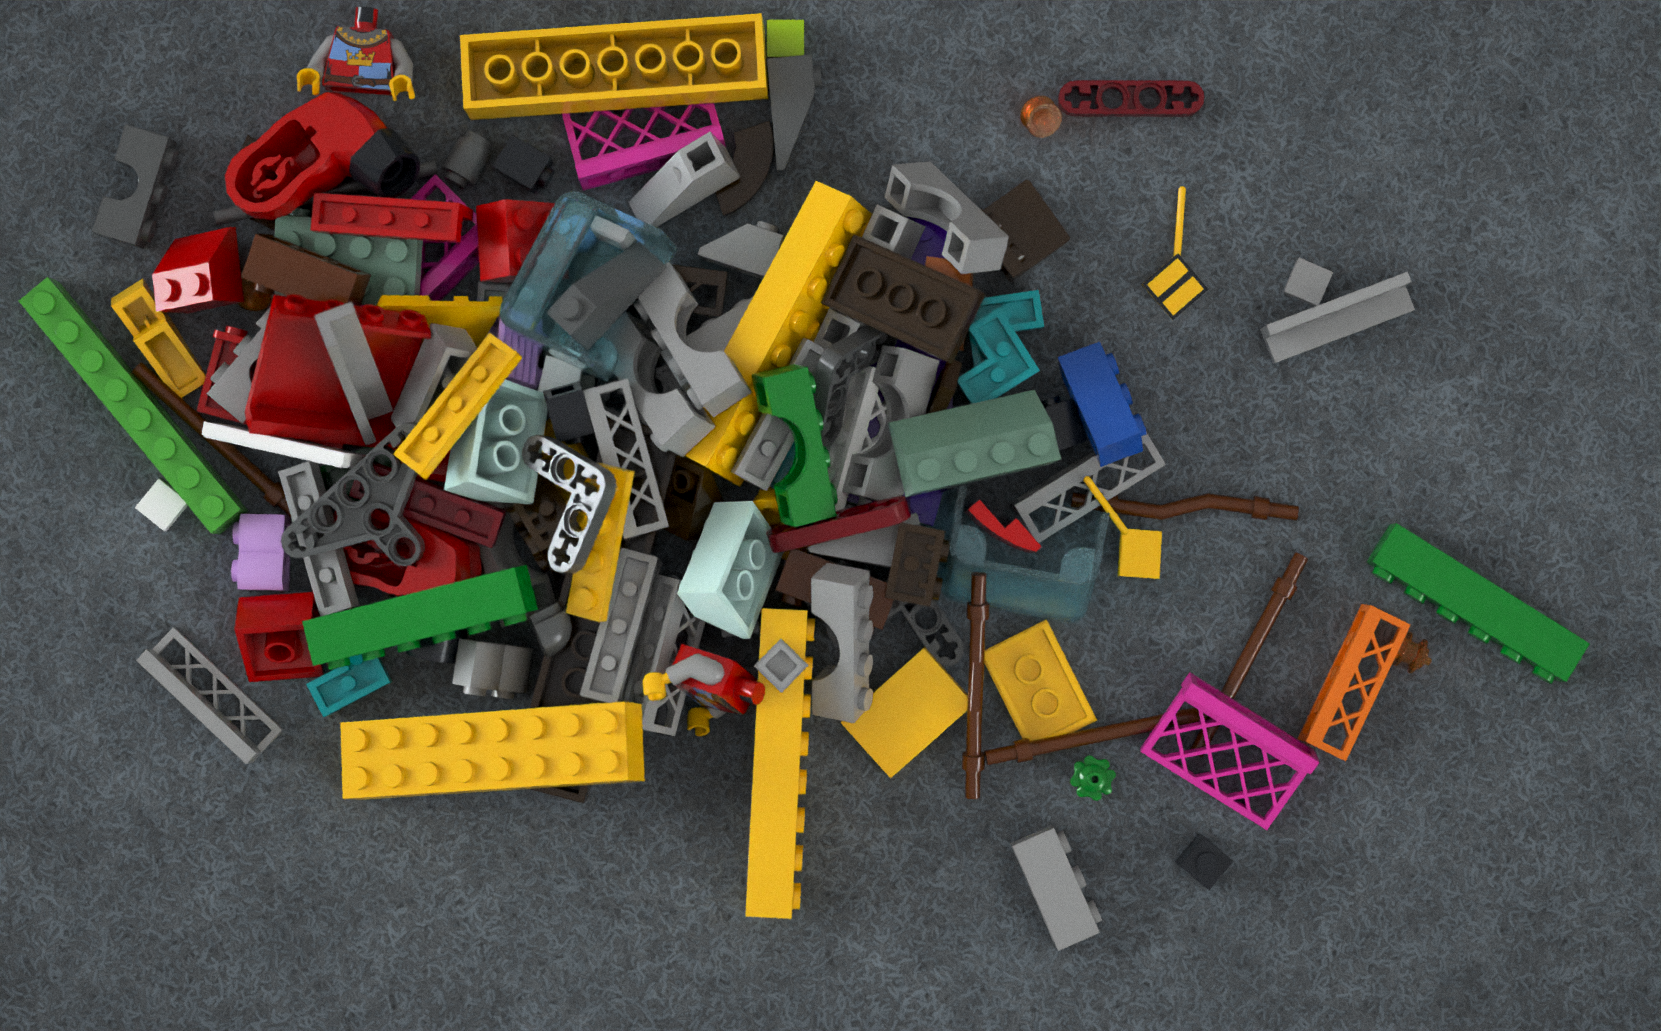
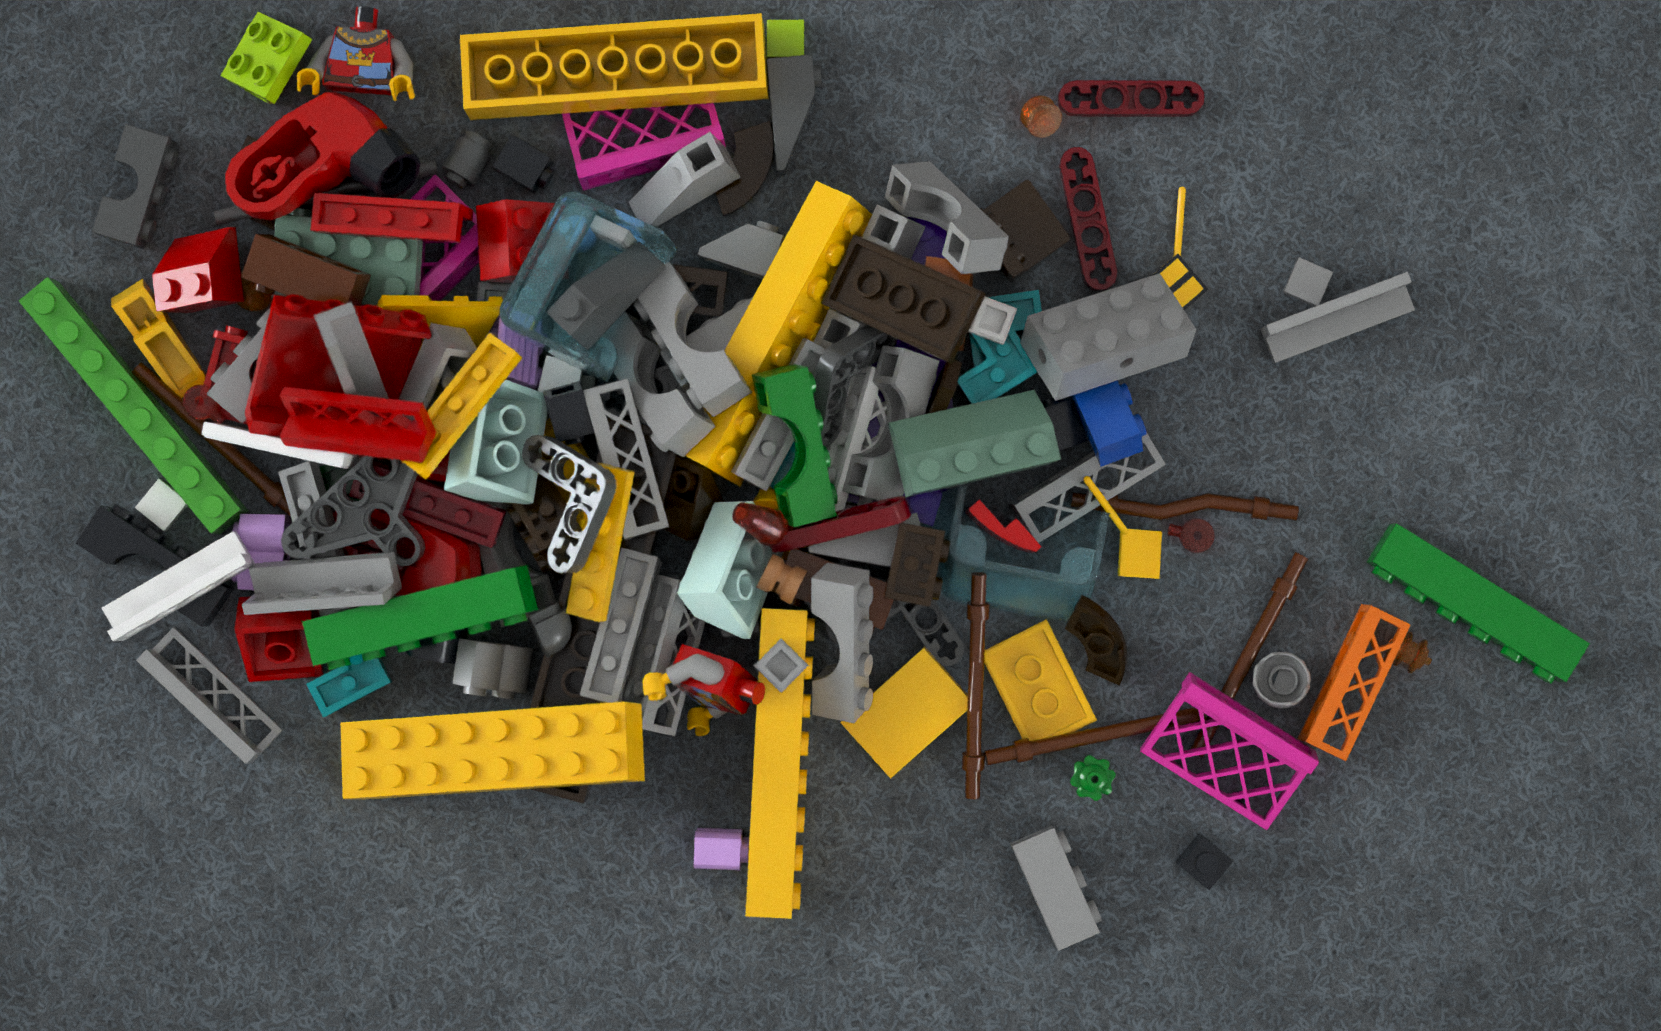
(114, 537): none -> black arch
(177, 586): none -> white fence
(203, 412): none -> clear red piece
(266, 57): none -> lime plate
(323, 583): none -> light grey fence
(356, 429): none -> red fence
(720, 849): none -> lavender brick
(761, 522): none -> clear red cone
(781, 578): none -> medium nougat wheel
(993, 320): none -> white tile
(1091, 219): none -> dark red beam
(1101, 639): none -> dark brown tile
(1107, 336): none -> light grey brick
(1187, 531): none -> clear red piece
(1290, 684): none -> light grey hair

